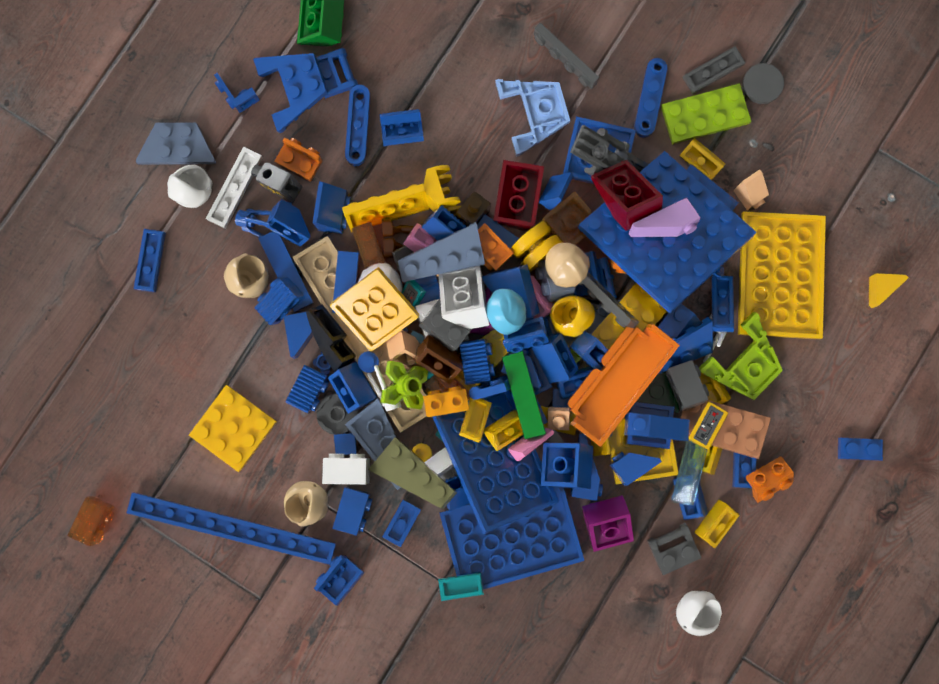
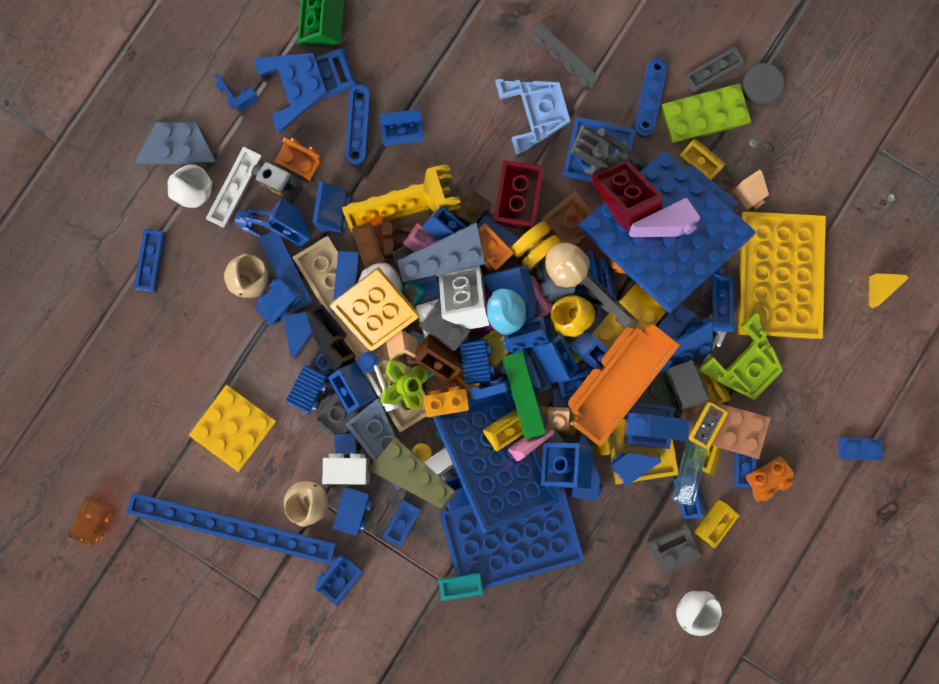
(475, 419): yellow tile -> none
(555, 190): blue slope -> none
(608, 523): magenta slope -> none

